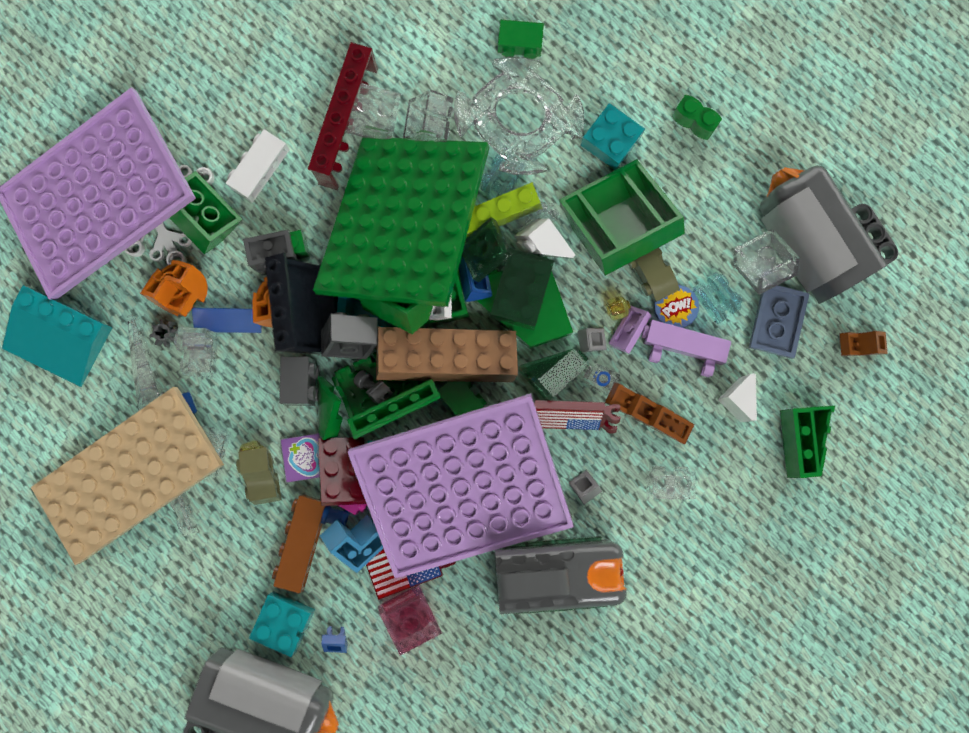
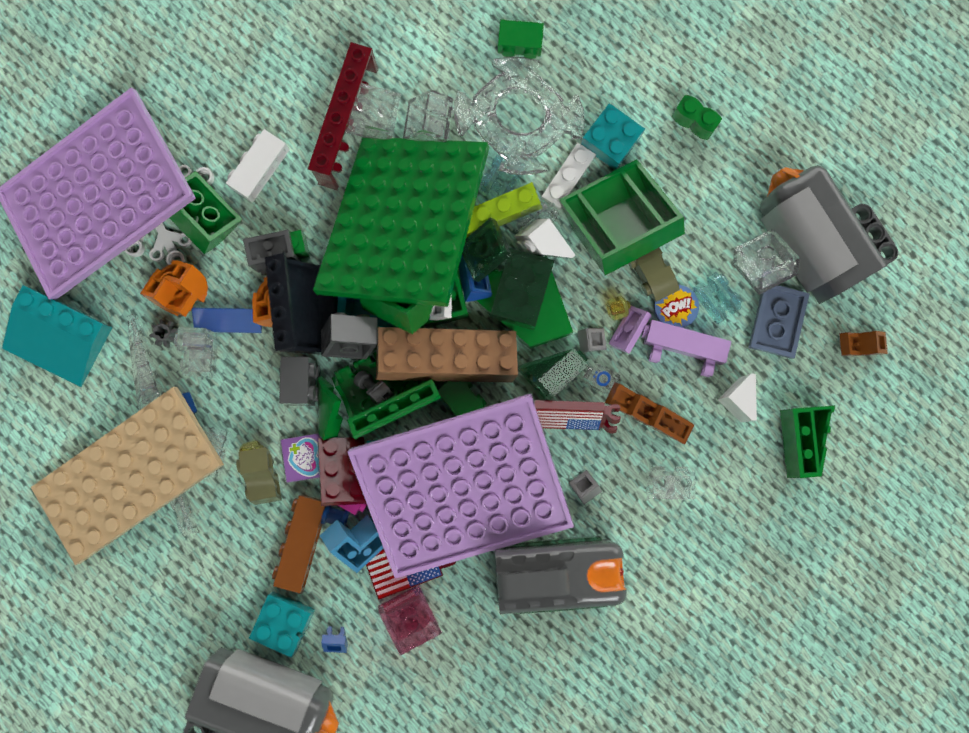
(568, 175): none -> white plate

